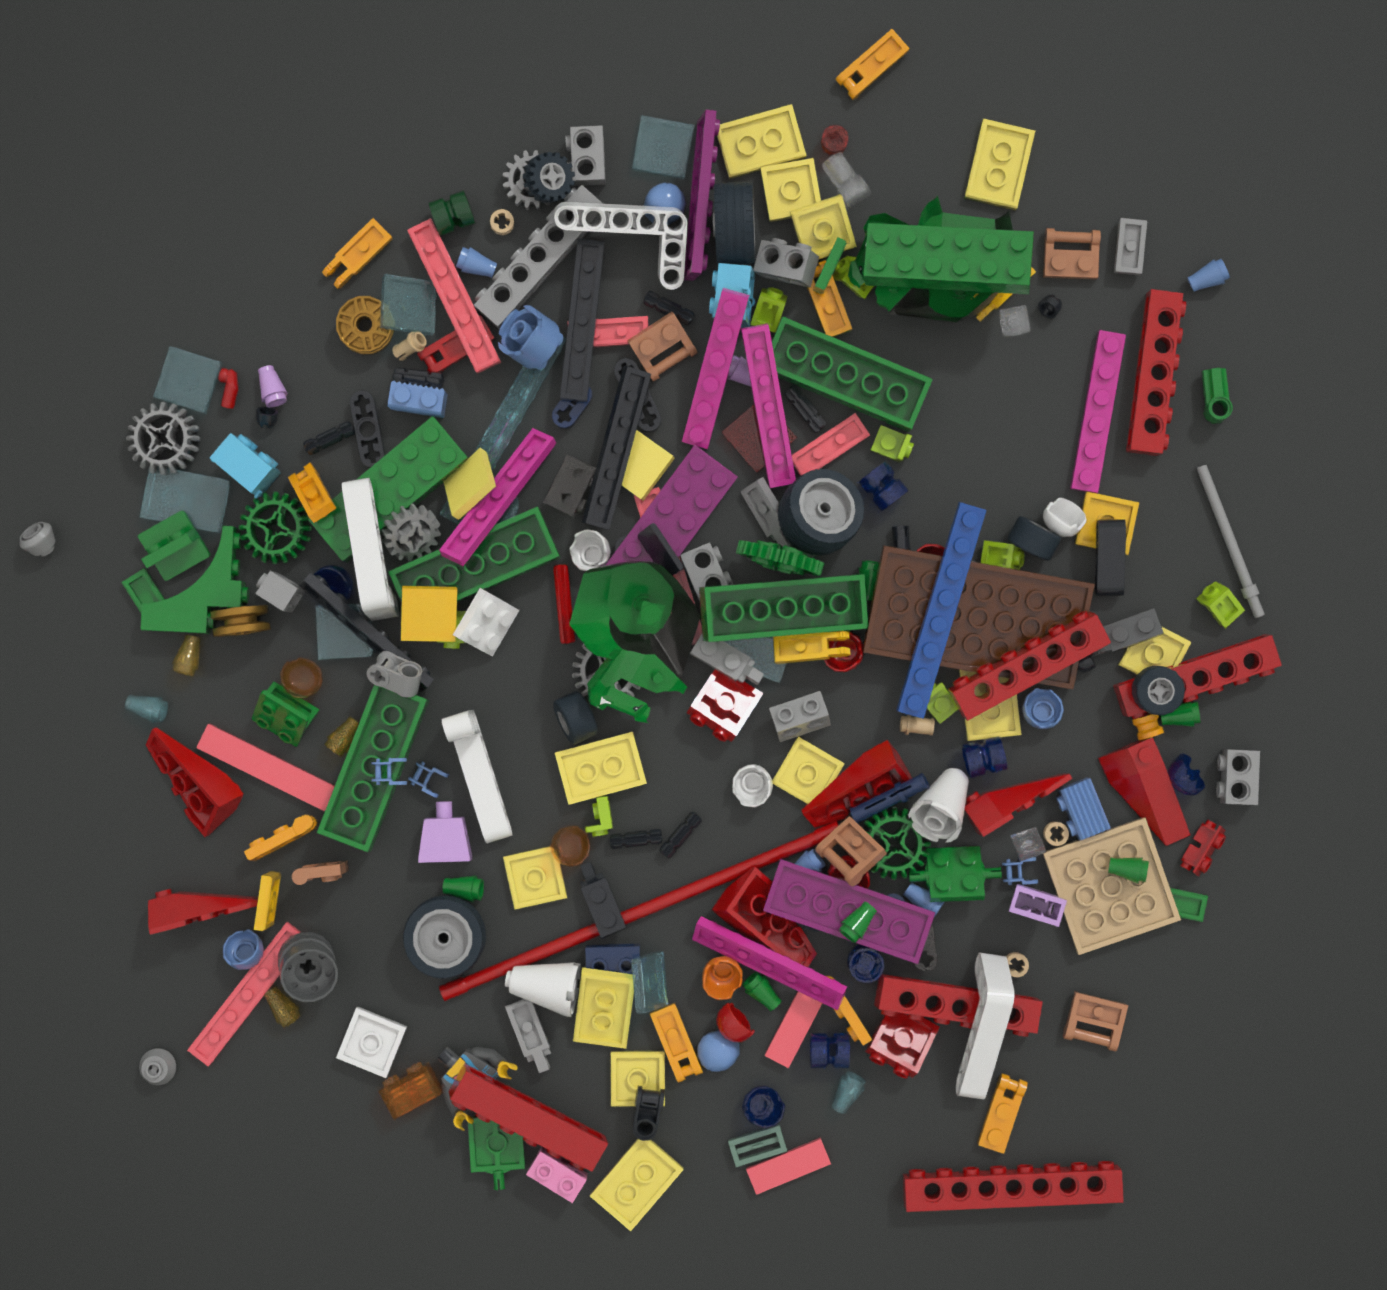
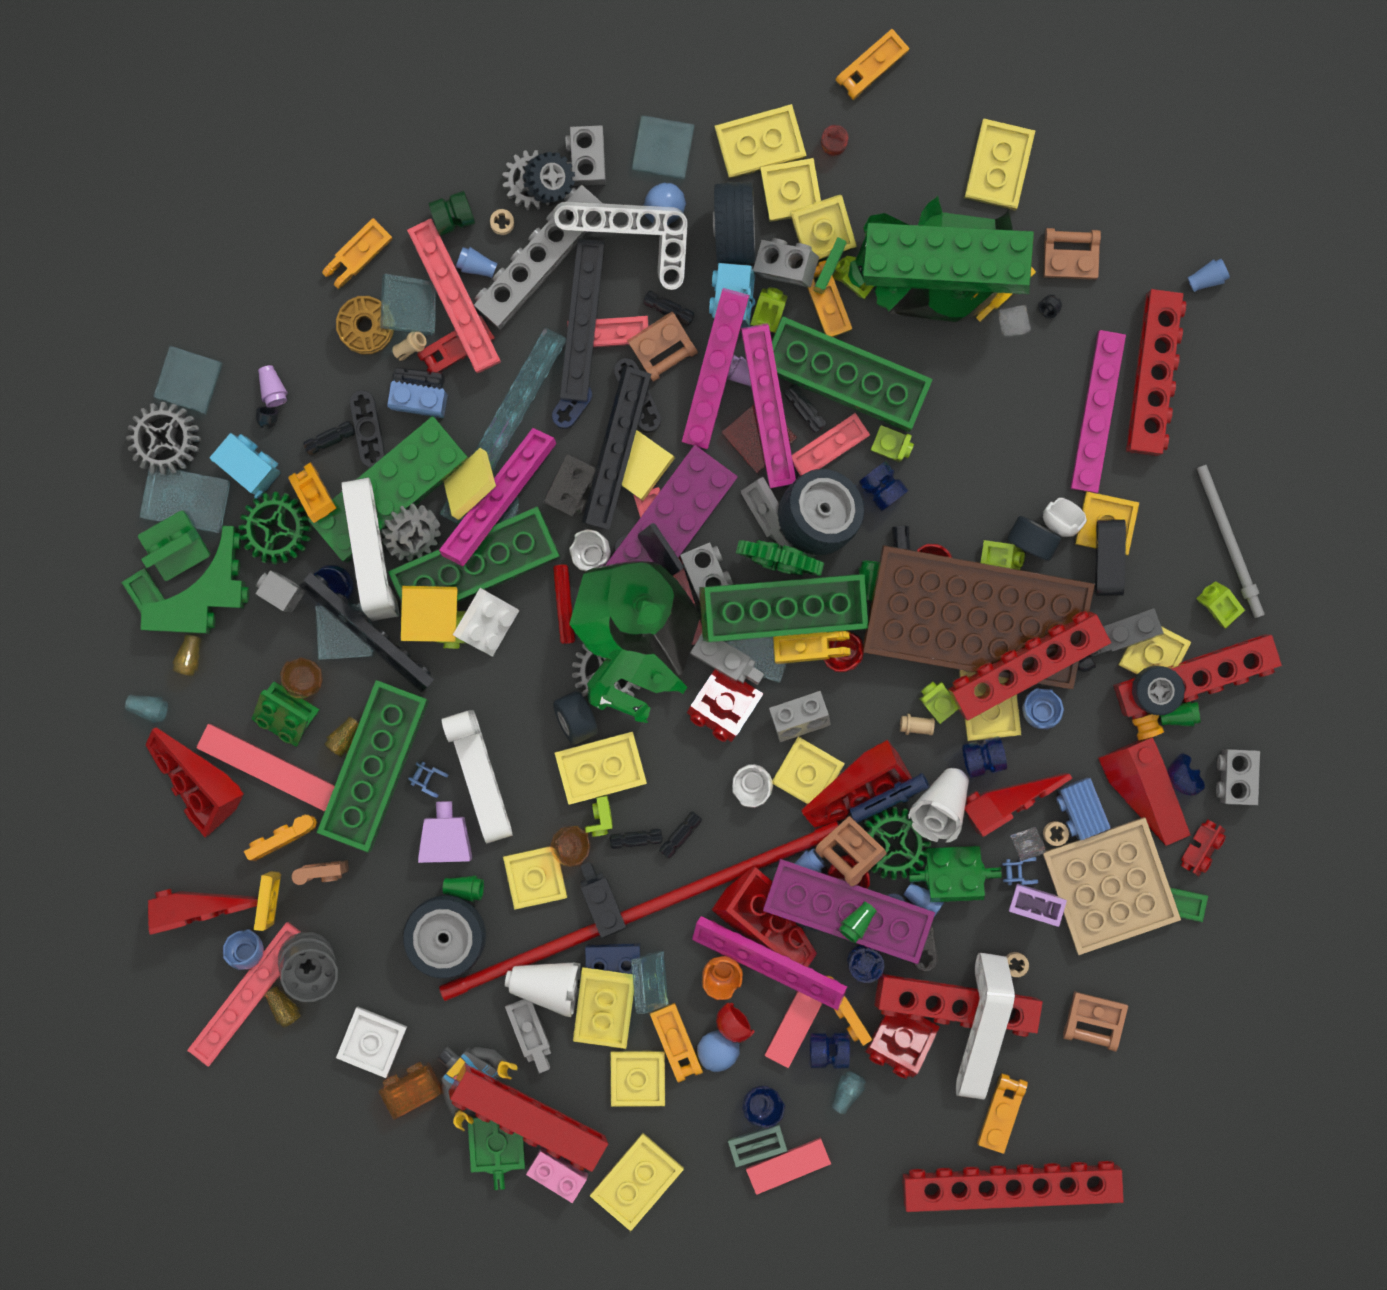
(38, 539): light grey cone -> none
(161, 1060): light grey cone -> none
(231, 387): red arm -> none
(240, 620): pearl gold wheel -> none
(378, 771): medium blue piece -> none
(398, 674): light grey piece -> none
(529, 337): medium blue brick -> none
(647, 1109): black piece -> none
(701, 184): magenta plate -> none
(761, 990): green cone -> none
(848, 184): clear piece -> none
(941, 610): blue plate -> none
(1129, 868): green cone -> none
(1130, 246): light grey plate -> none
(1216, 392): green piece -> none

